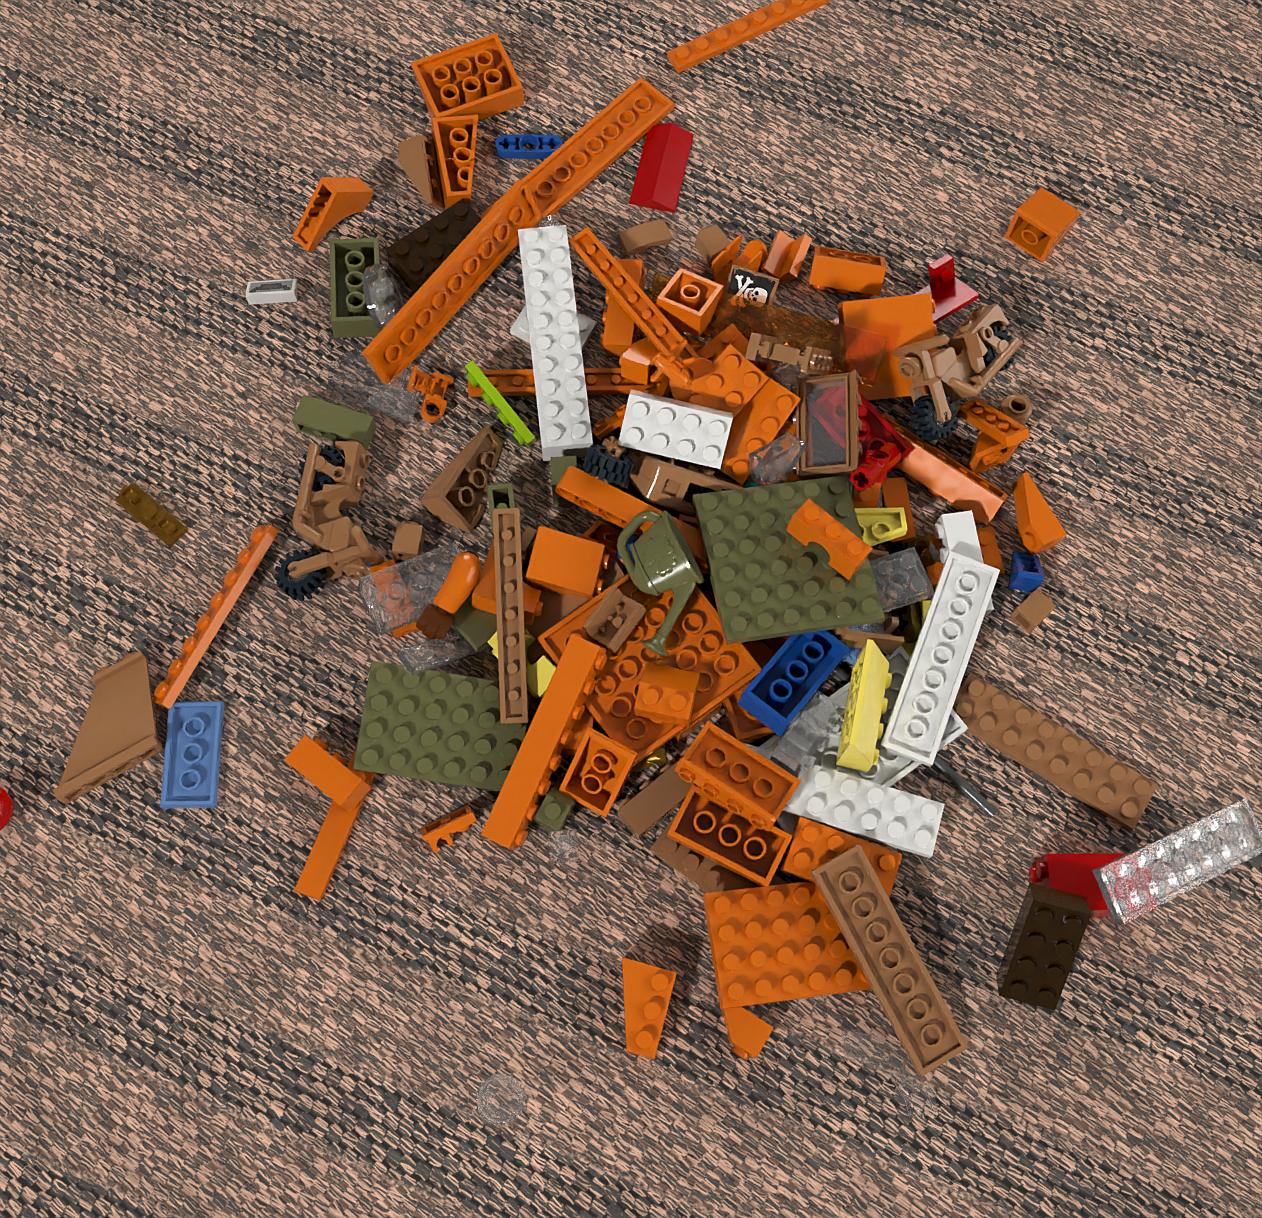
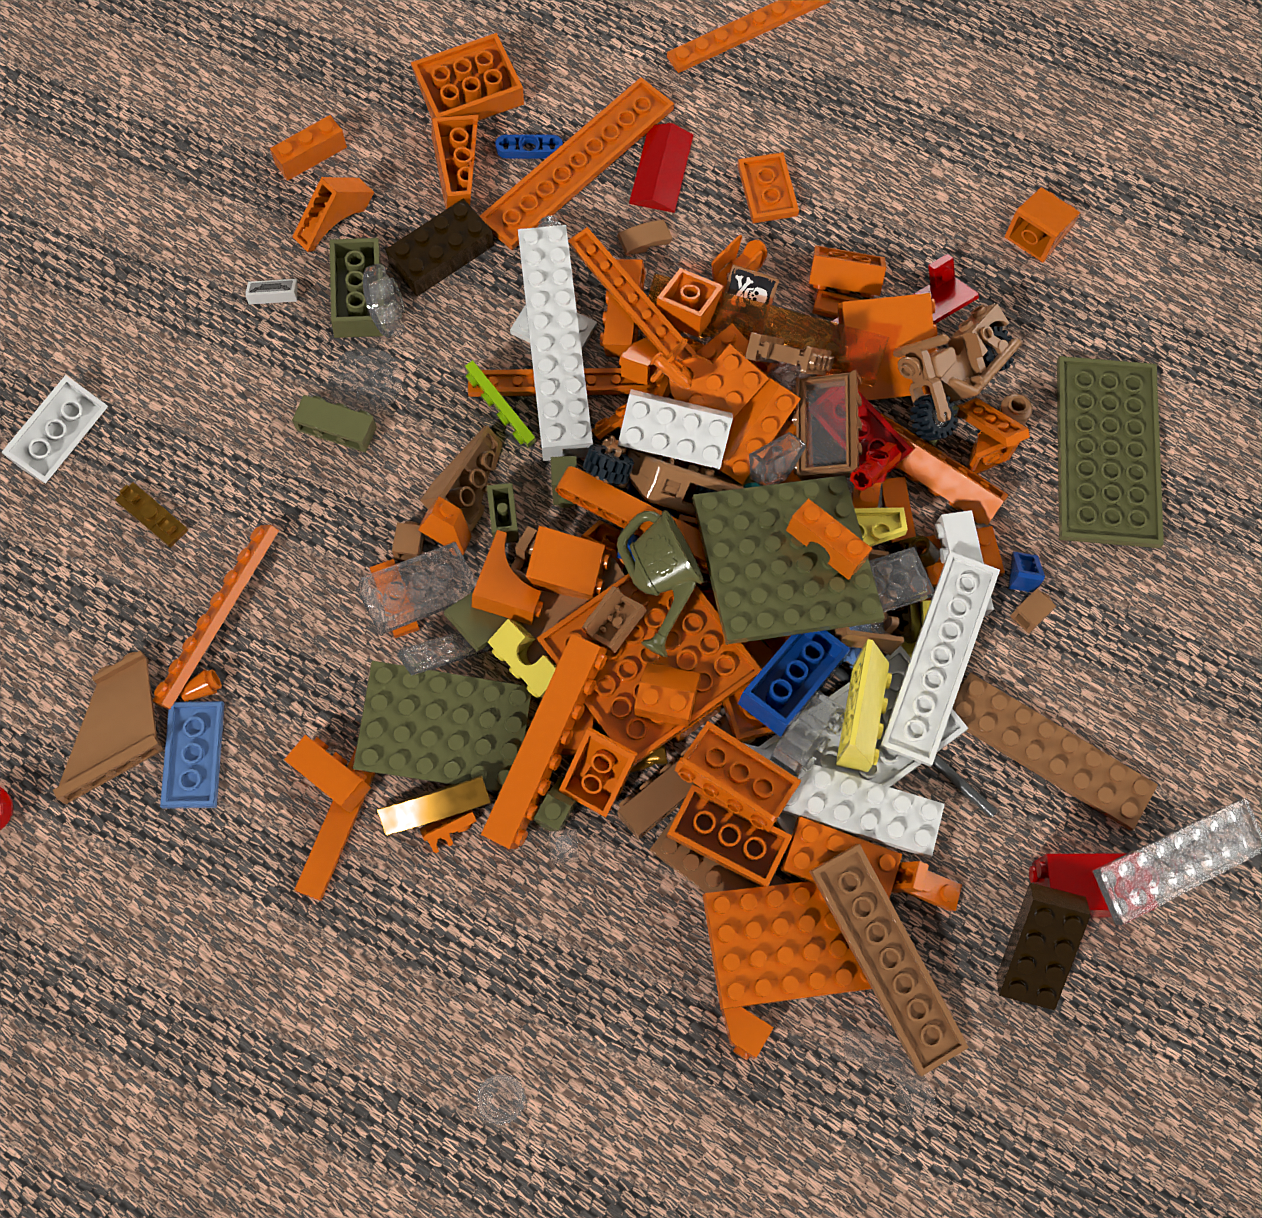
(54, 429): none -> white slope
(202, 685): none -> orange cone
(308, 147): none -> orange brick
(318, 520): medium nougat piece -> none
(395, 399): clear wing -> none
(420, 164): medium nougat slope -> none
(433, 805): none -> pearl gold slope
(434, 391): orange piece -> none
(446, 524): none -> orange slope
(452, 283): orange plate -> none
(453, 593): orange piece -> none
(510, 616): medium nougat plate -> none
(646, 1002): orange wedge -> none
(711, 243): medium nougat brick -> none
(768, 187): none -> orange plate
(786, 256): orange panel -> none
(827, 302): none -> orange tile
(917, 881): none -> orange bracket
(1035, 519): orange slope -> none
(1109, 452): none -> olive plate

